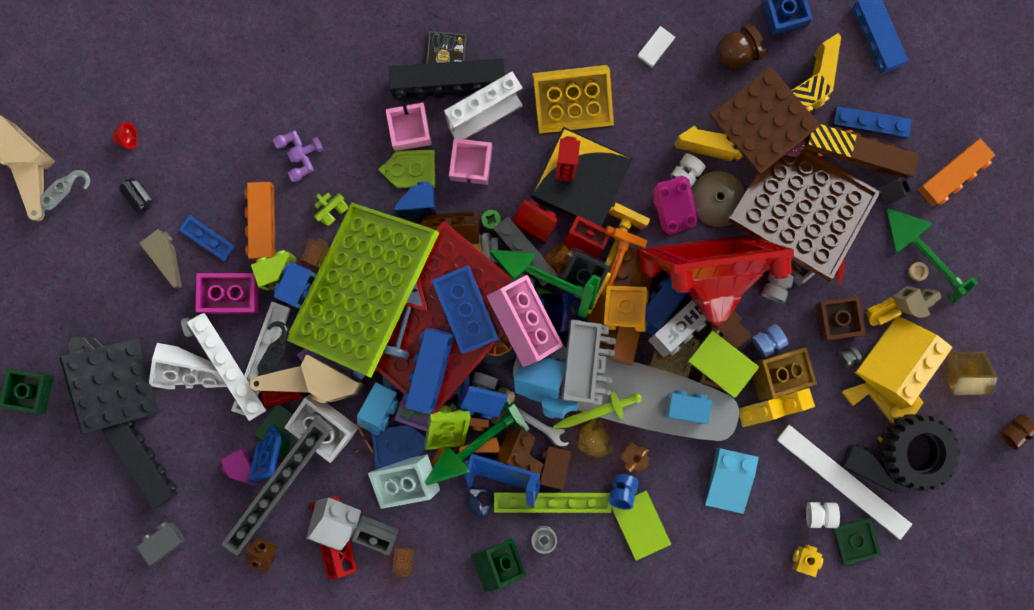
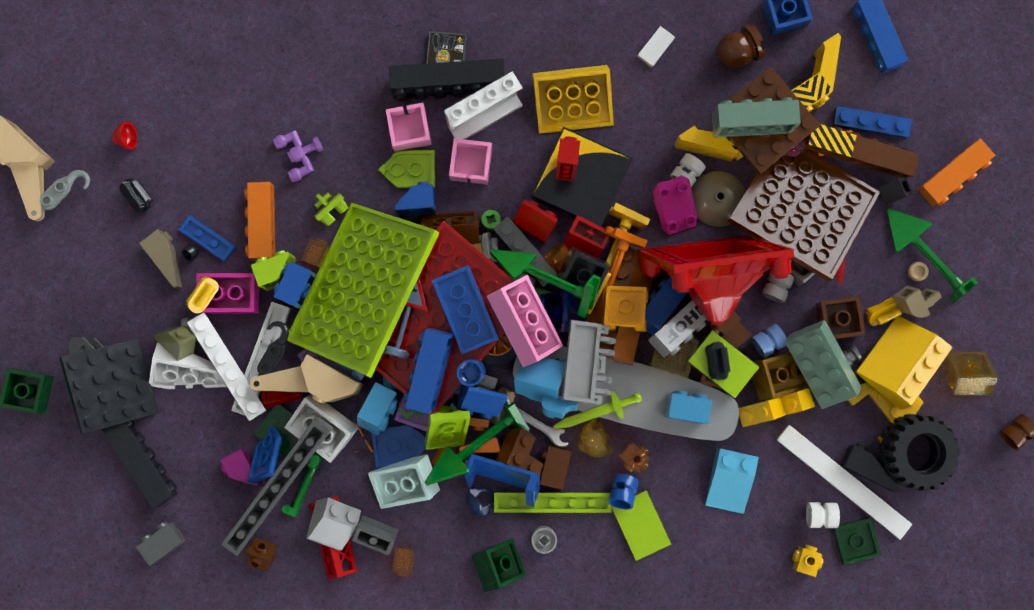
(177, 341): none -> olive slope
(190, 252): none -> black hinge
(202, 295): none -> yellow piece
(292, 510): none -> green hinge
(471, 372): none -> blue wheel
(717, 361): none -> black piece
(755, 117): none -> sand green brick
(823, 364): none -> sand green brick

